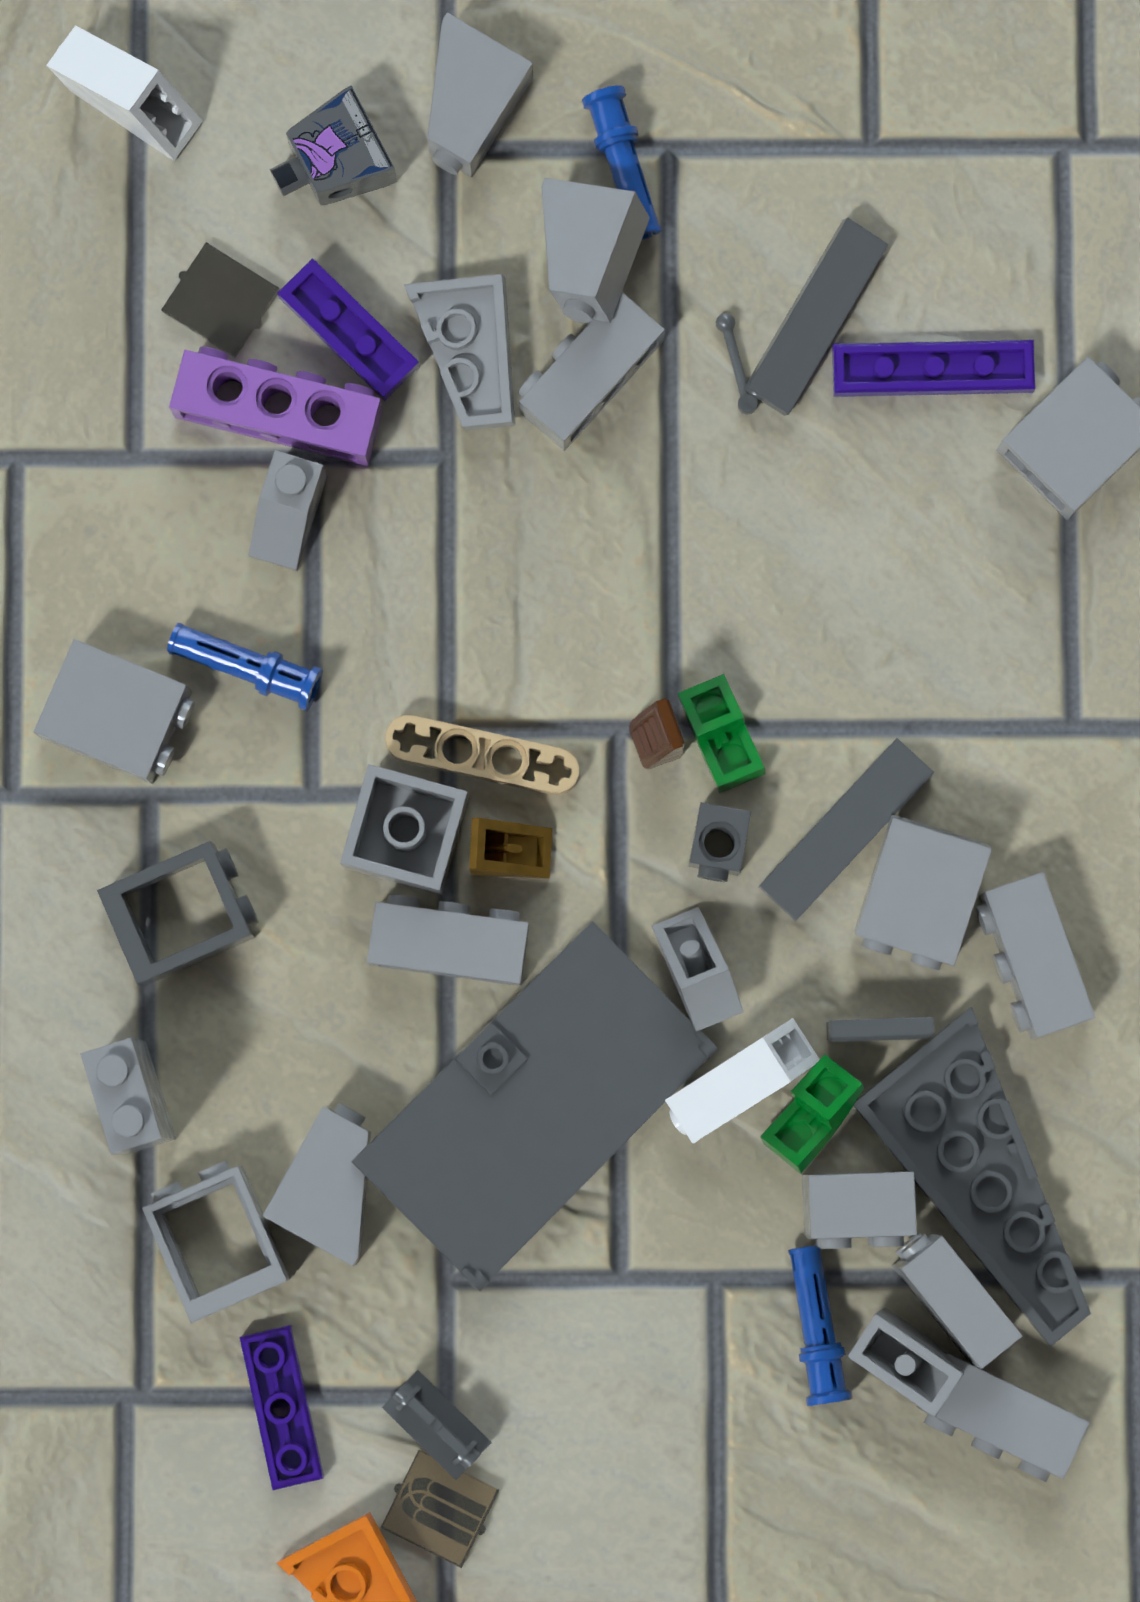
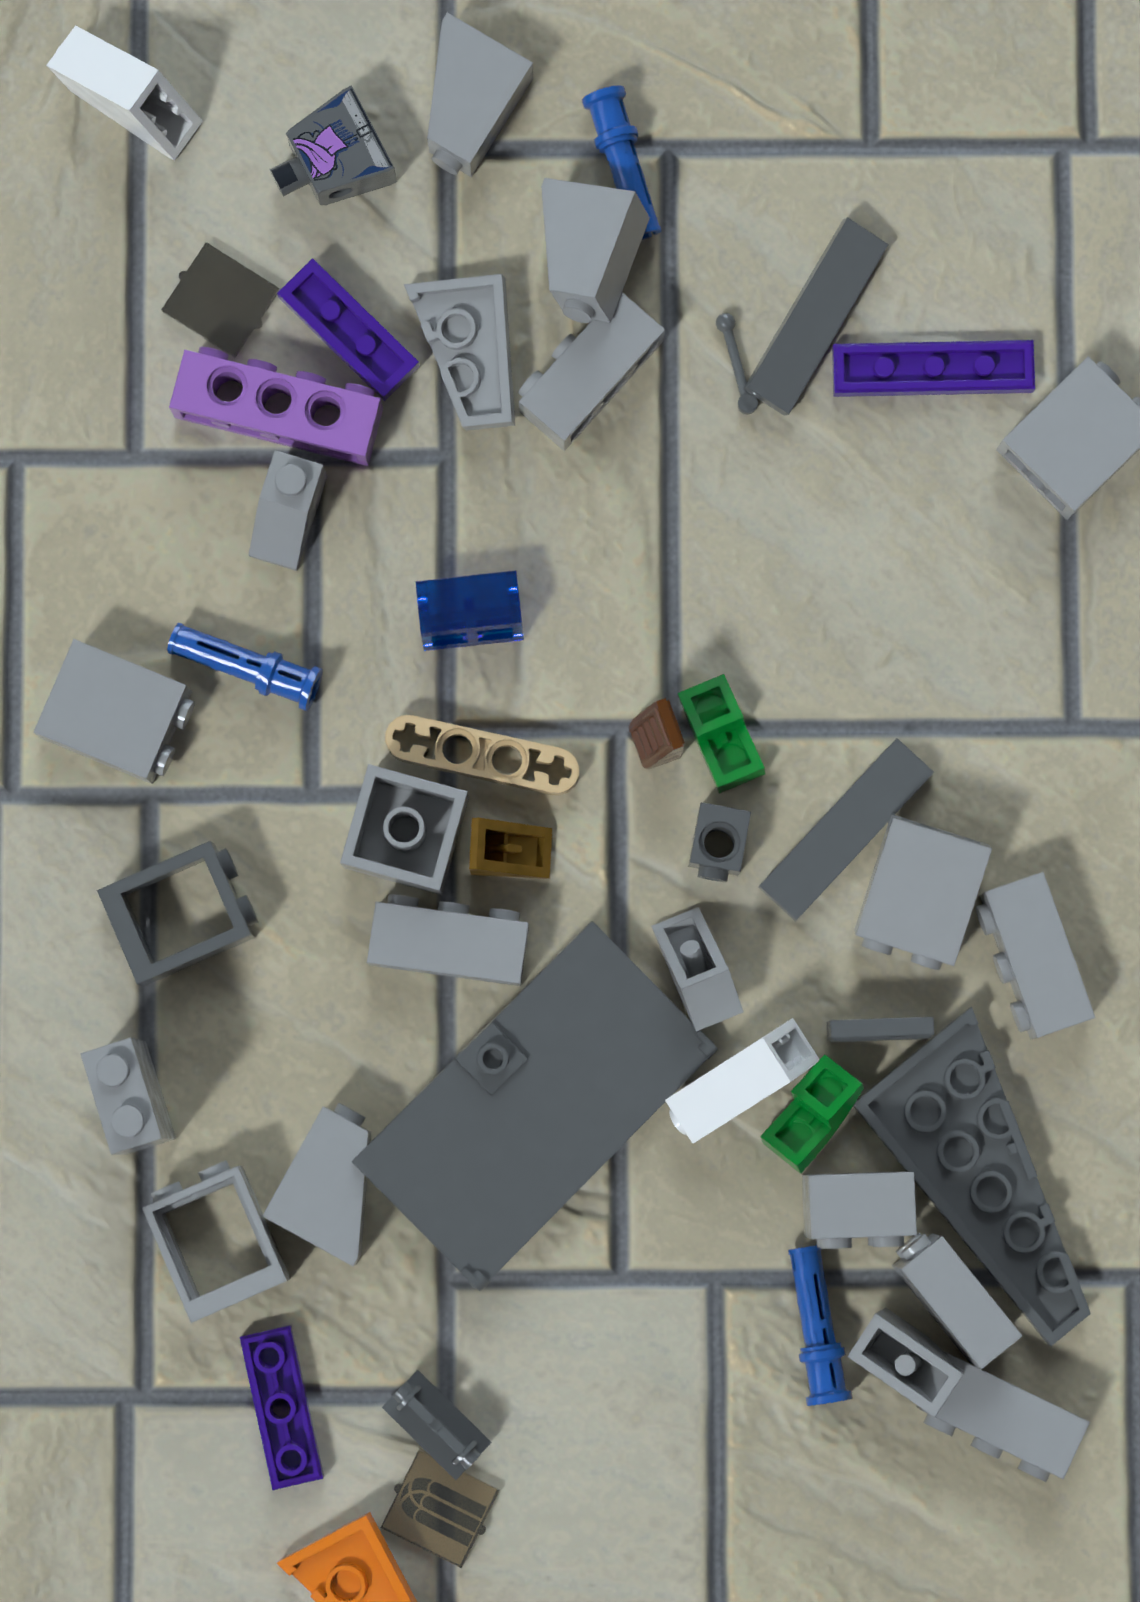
(469, 610): none -> clear blue hinge

